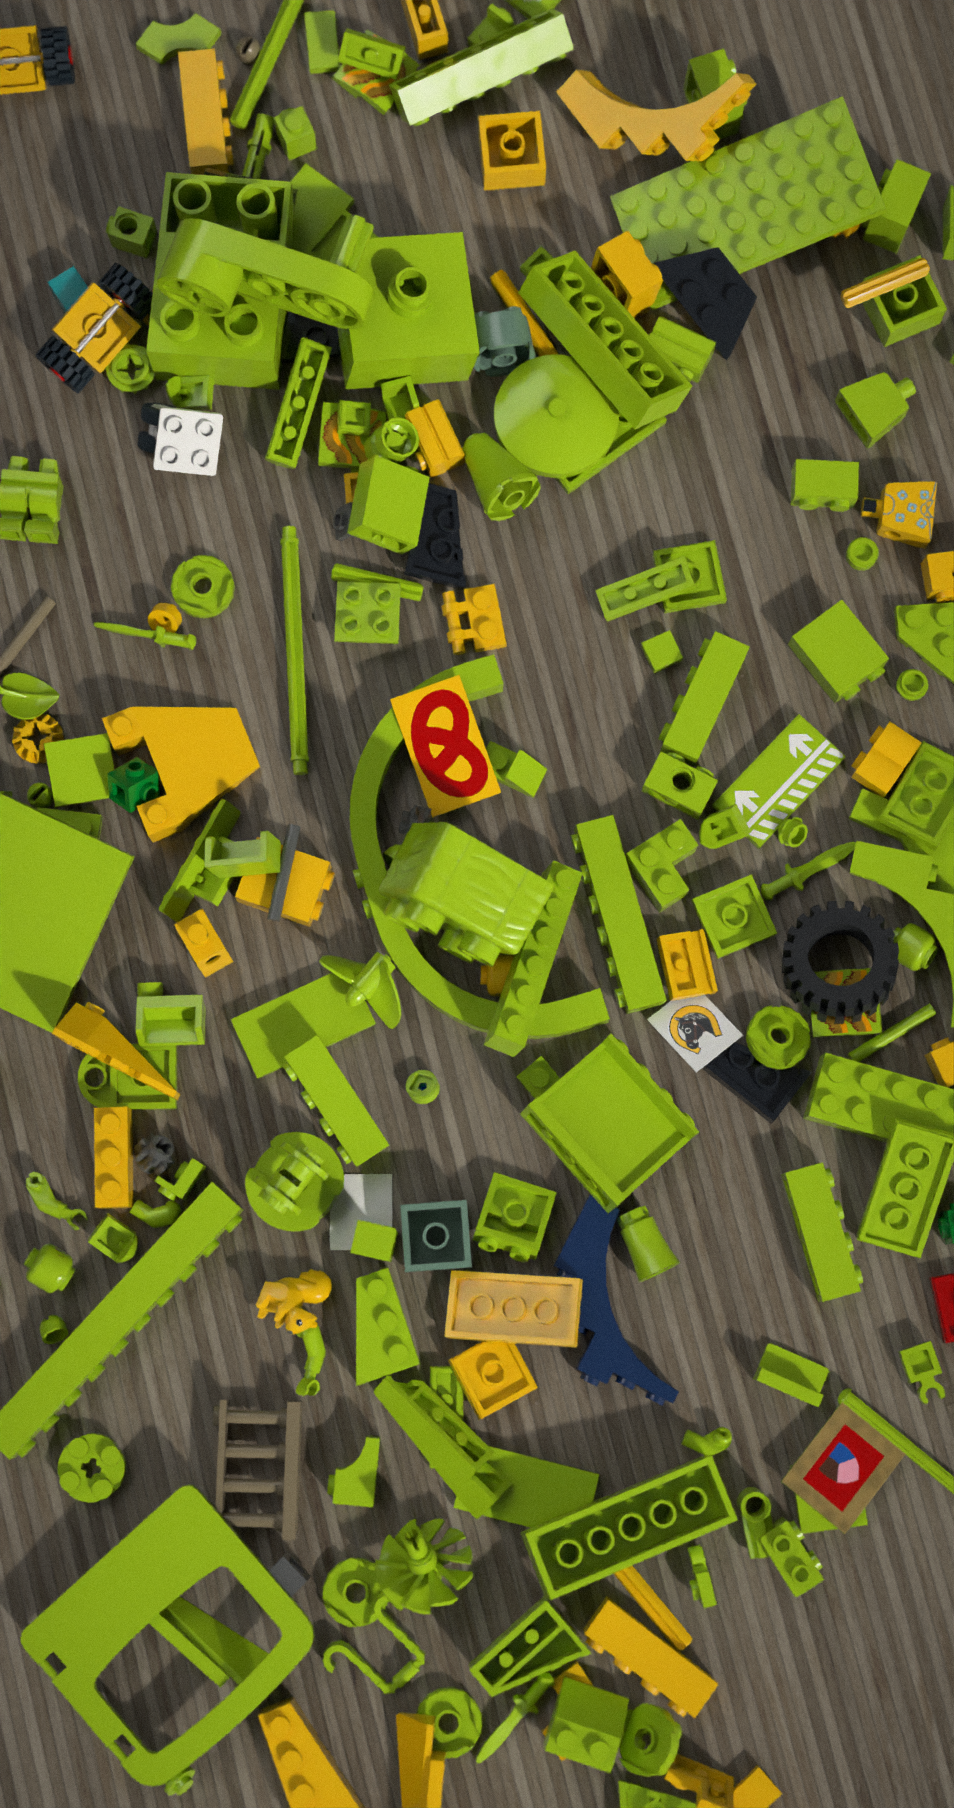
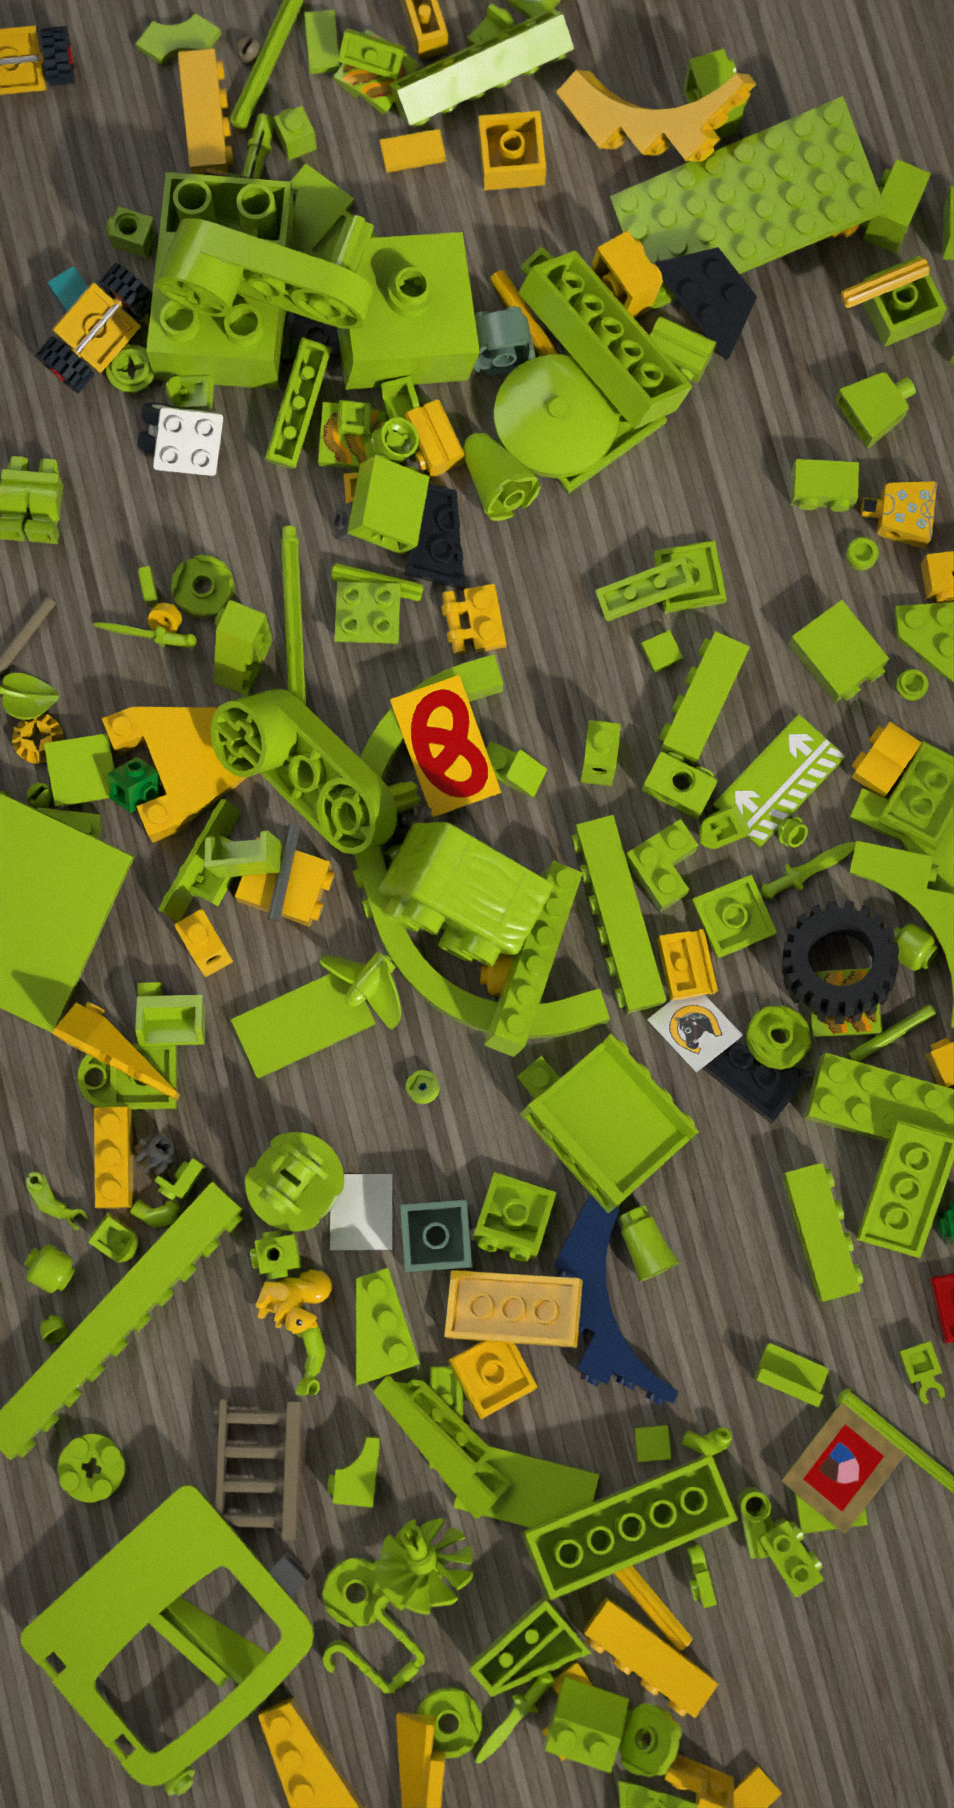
(148, 586): none -> lime tile
(240, 646): none -> lime wedge
(288, 1258): none -> lime brick
(309, 768): none -> lime beam
(336, 1101): lime brick -> none
(374, 1241): lime panel -> none
(412, 150): none -> yellow tile
(600, 752): none -> lime torso
(652, 1443): none -> lime tile

